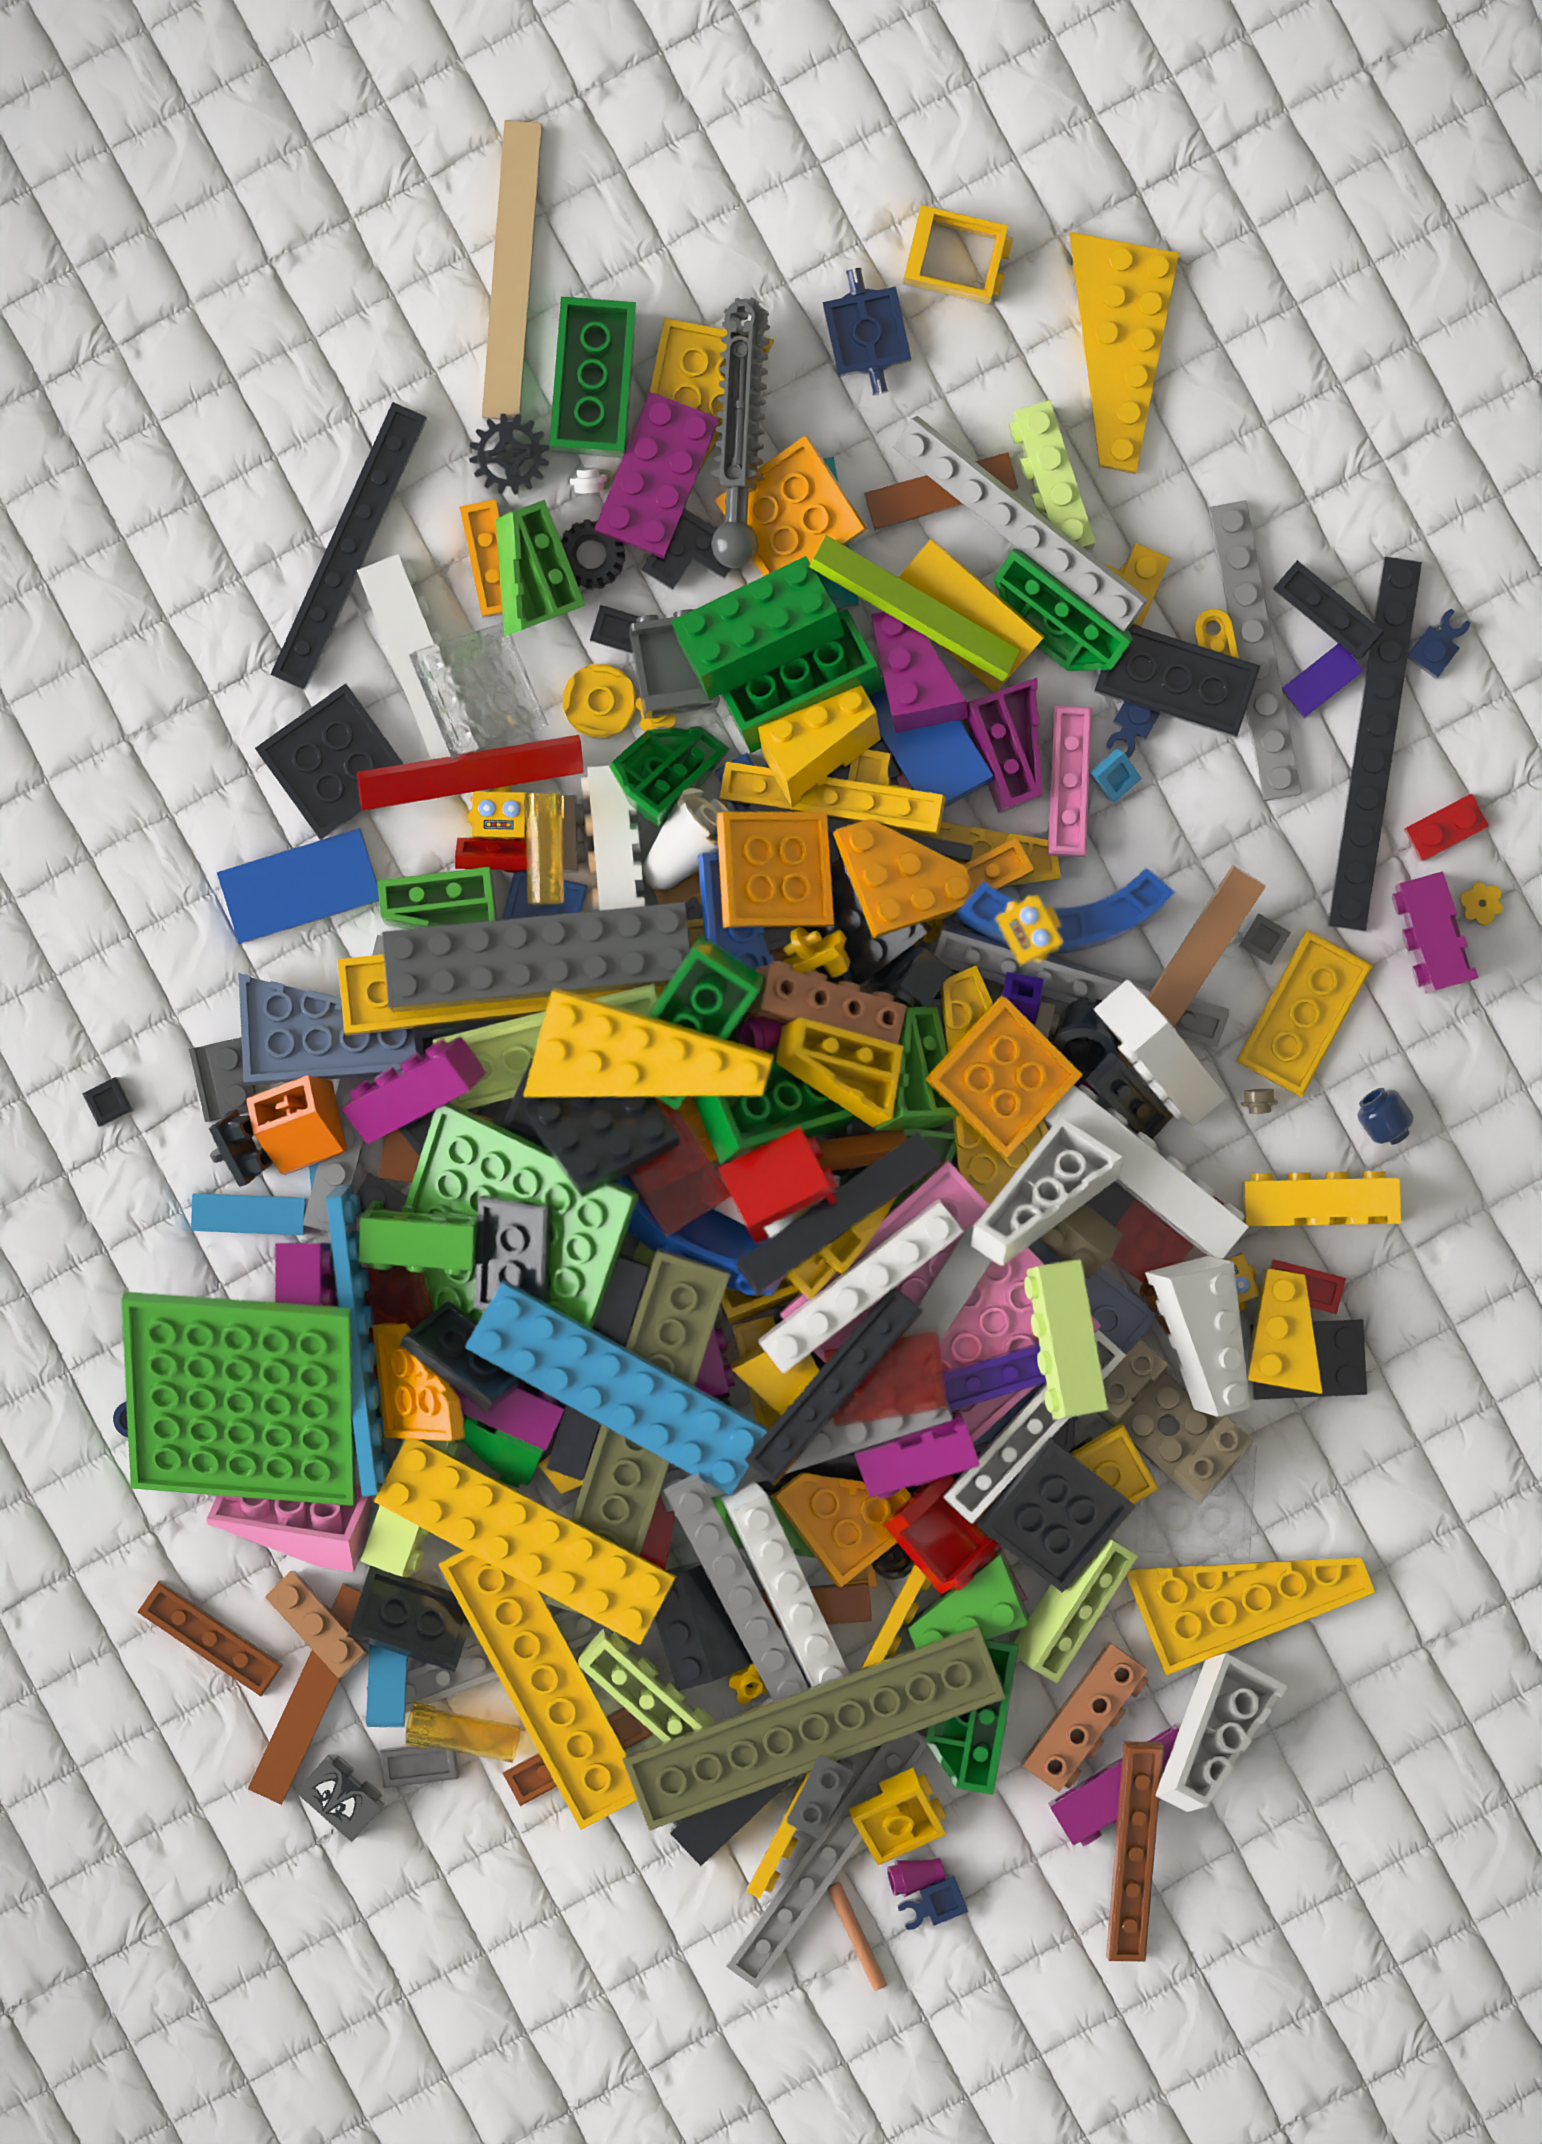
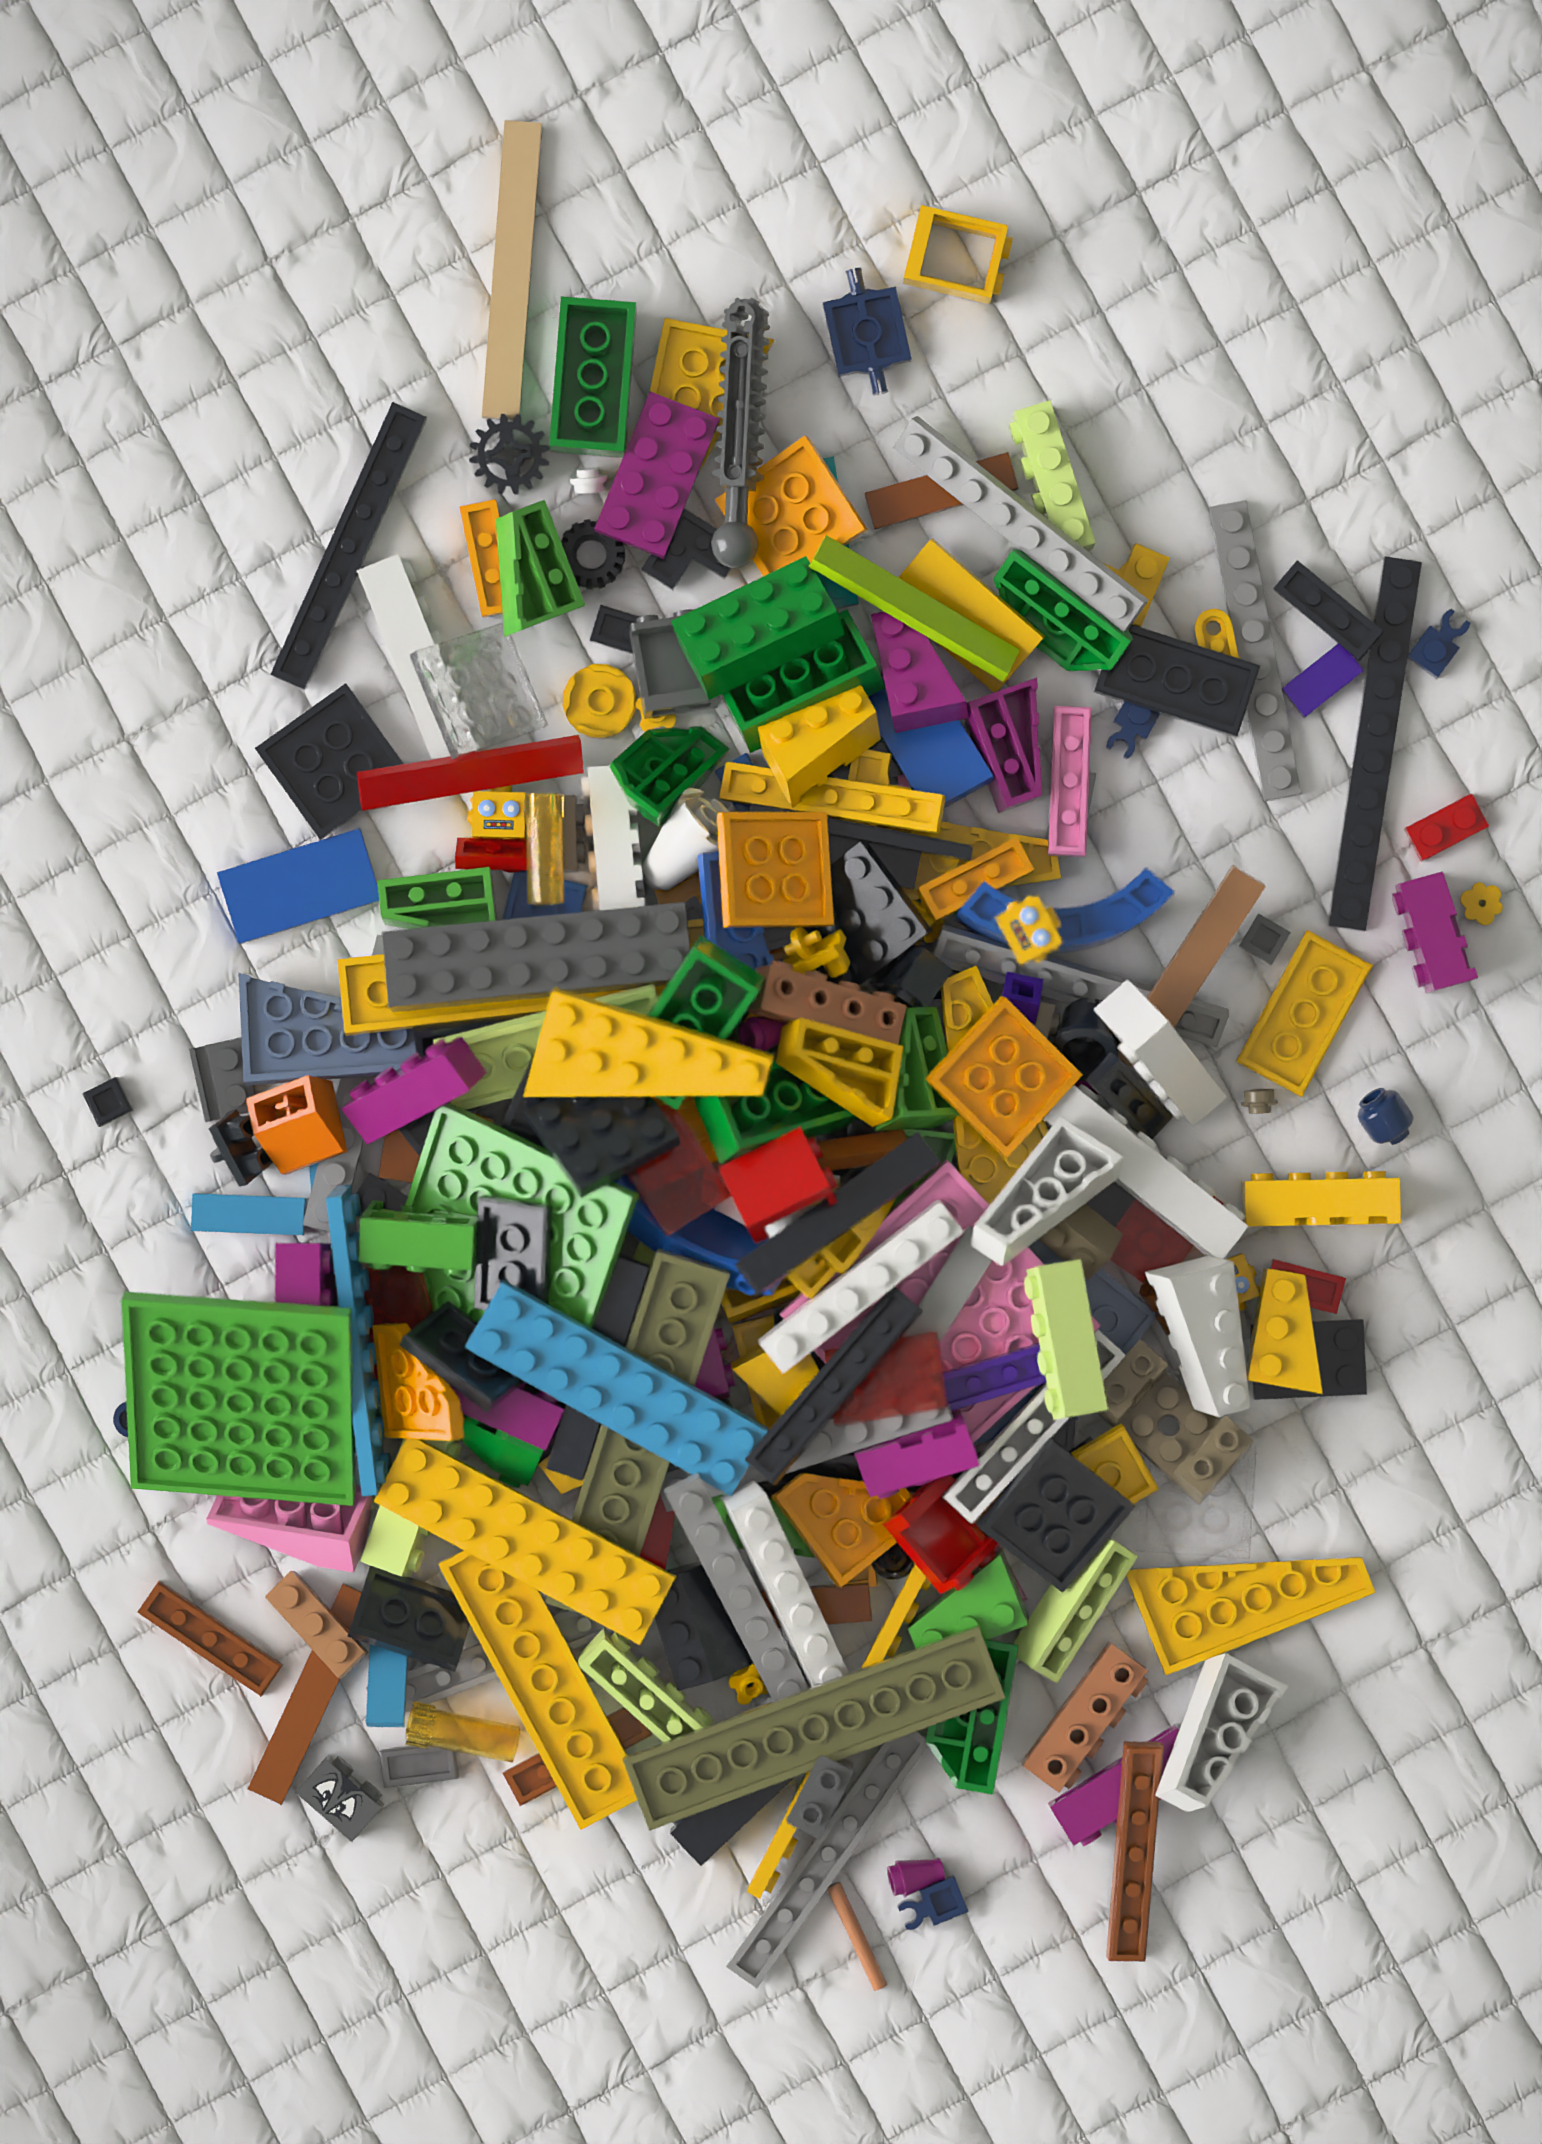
(899, 1817): yellow plate -> none
(900, 878): light orange plate -> none
(1115, 775): dark azure plate -> none
(1122, 320): yellow wing -> none

